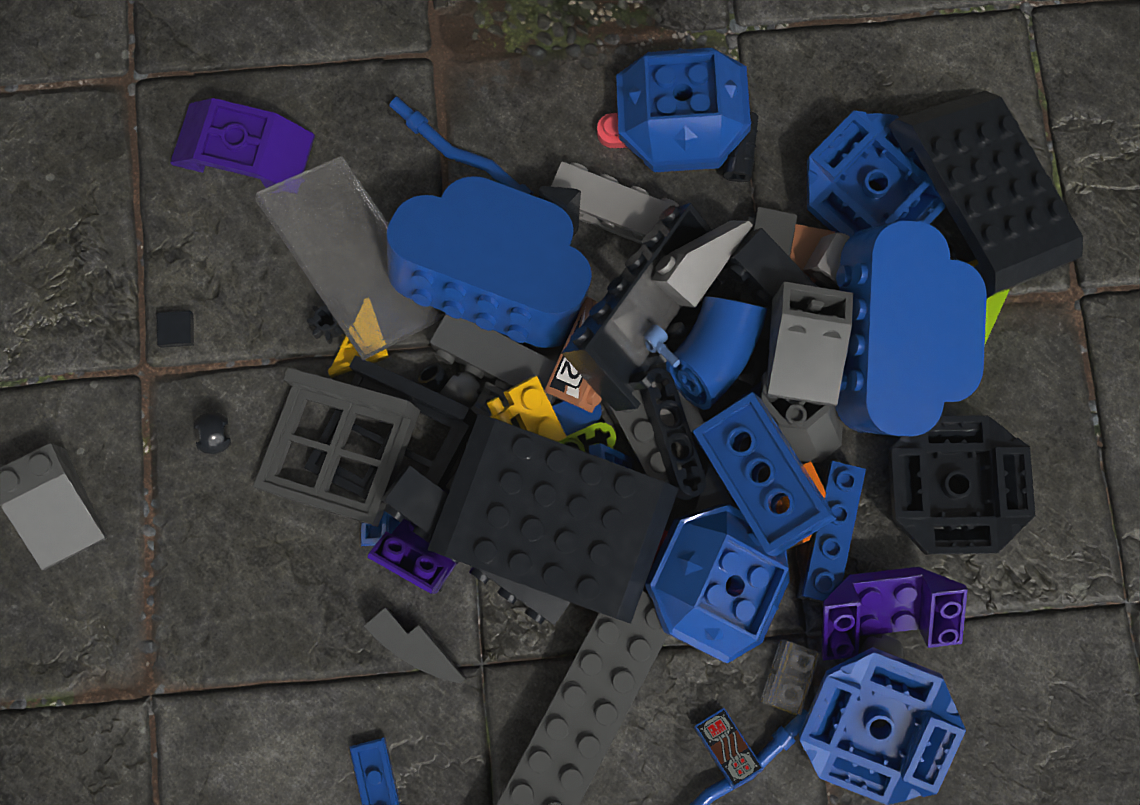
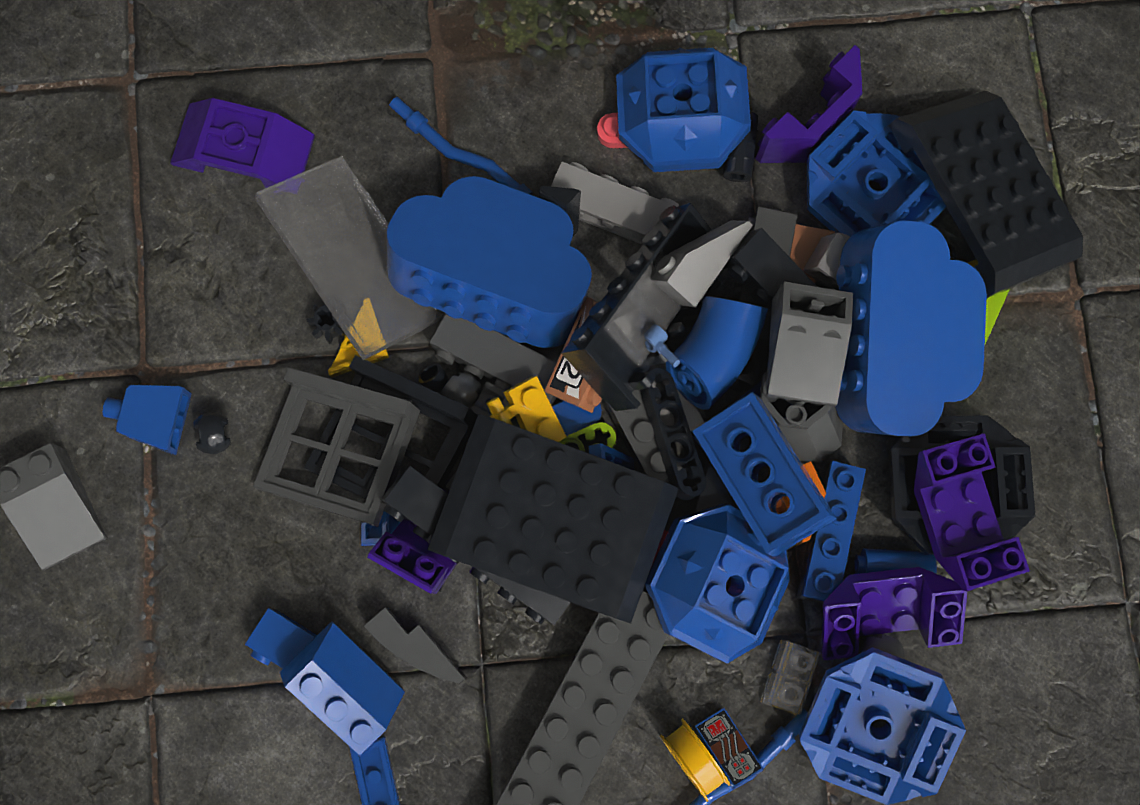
(151, 414): none -> blue torso
(175, 329): black tile -> none
(278, 638): none -> blue brick
(343, 688): none -> blue slope
(695, 760): none -> yellow wheel
(792, 142): none -> dark purple slope
(881, 560): none -> blue brick
(962, 517): none -> dark purple slope

